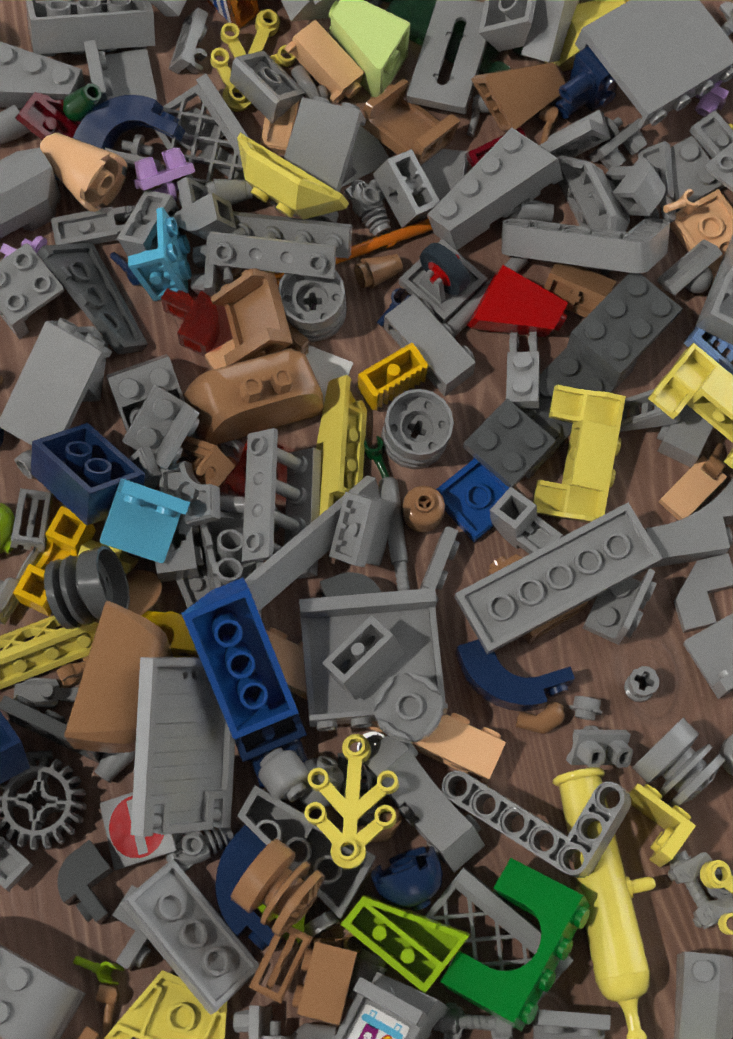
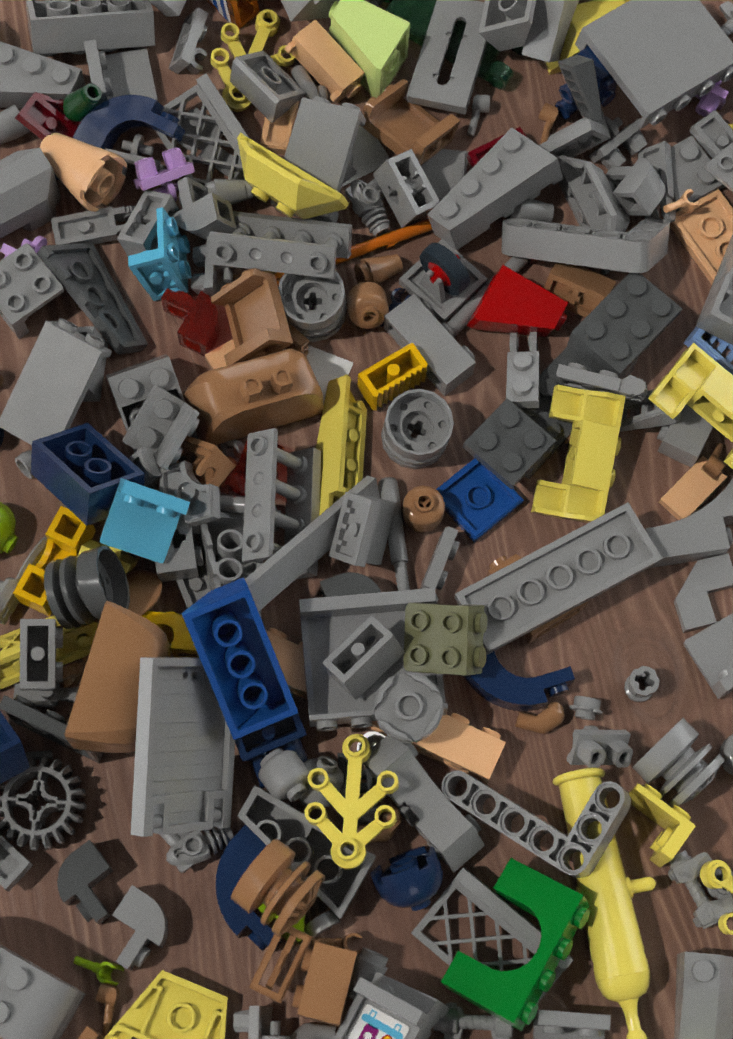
(29, 540): light grey tile -> none
(38, 654): none -> light grey brick
(112, 764): light grey cone -> none
(123, 846): piece -> none
(124, 265): dark blue hand -> none
(191, 936): light grey tile -> none
(367, 305): none -> medium nougat head
(377, 456): dark green hand -> none
(404, 939): lime wedge -> none
(444, 638): none -> olive bracket
(518, 522): light grey brick -> none
(519, 92): medium nougat slope -> none
(578, 377): none -> light grey hinge
(582, 82): none -> dark grey slope
(616, 610): light grey bracket -> none
(692, 270): light grey tile -> none

